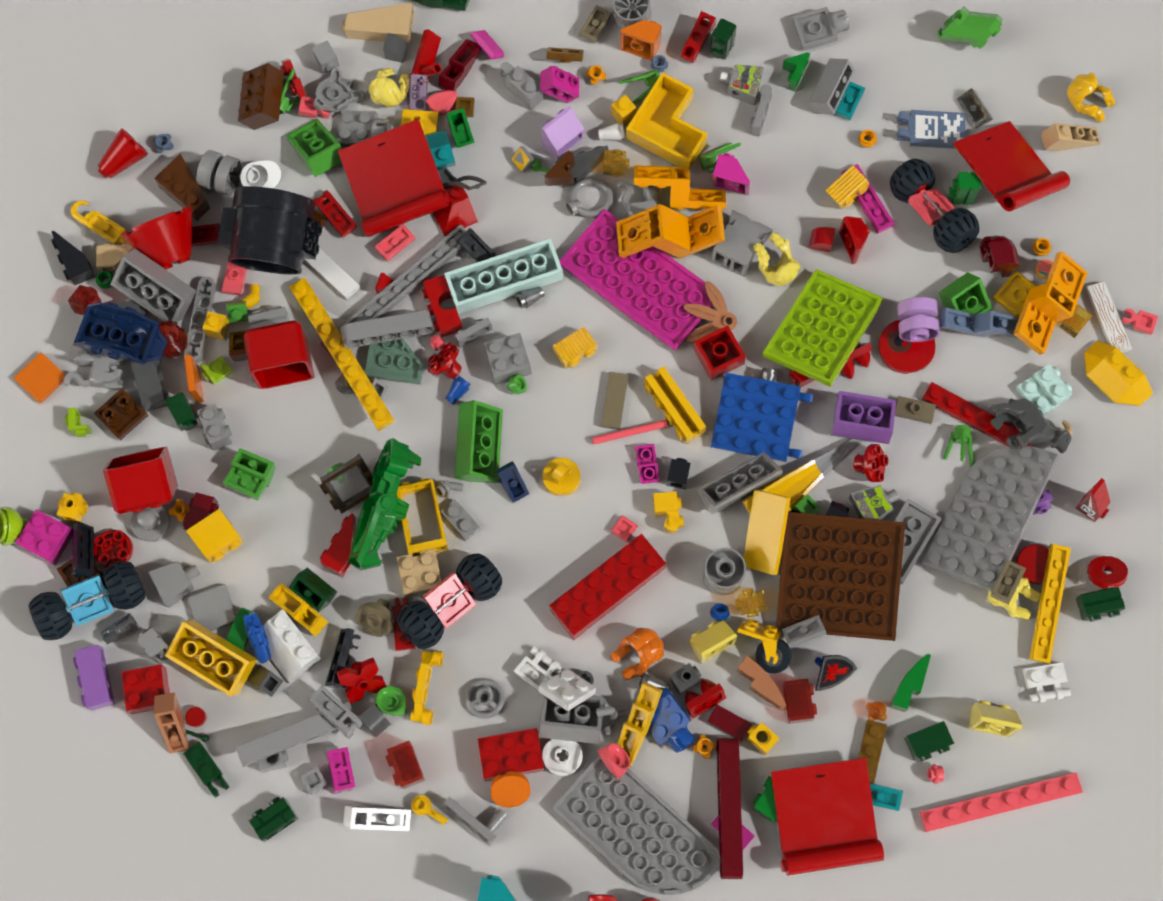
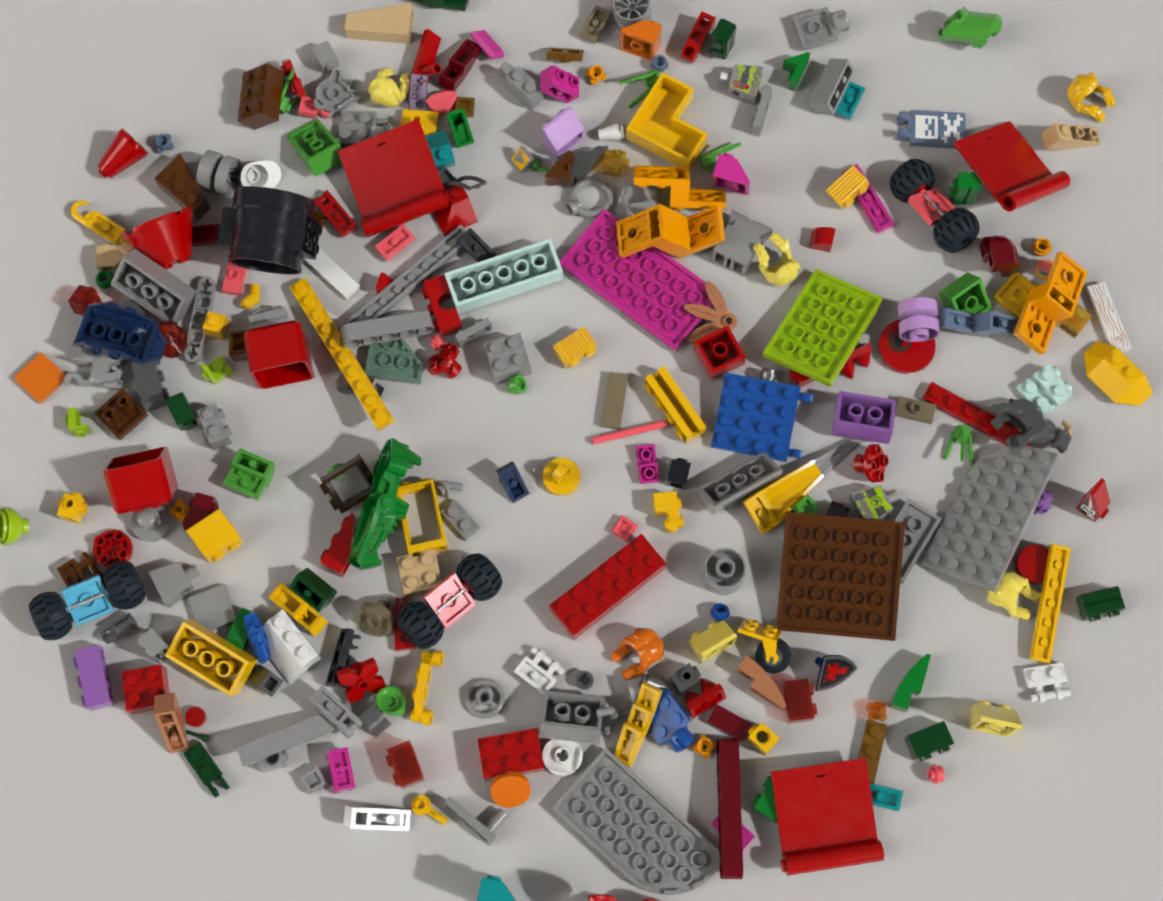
(45, 537): dark pink brick -> none
(76, 263): black slope -> none
(83, 550): black plate -> none
(193, 378): orange tile -> none
(237, 311): bright green plate -> none
(273, 819): dark green brick -> none
(394, 48): dark grey brick -> none
(457, 389): blue cone -> none
(478, 442): bright green slope -> none
(528, 297): flat silver cone -> none
(567, 689): white plate -> none
(615, 759): coral piece -> none
(623, 110): yellow brick -> none
(757, 599): clear yellow brick -> none
(766, 532): yellow tile -> none
(804, 631): light grey plate -> none
(854, 236): red slope -> none
(867, 134): light orange plate -> none
(974, 108): clear smoke slope -> none
(1000, 802): coral plate -> none
(1008, 582): dark tan plate -> none
(1118, 571): red tile -> none
(1143, 321): coral plate -> none

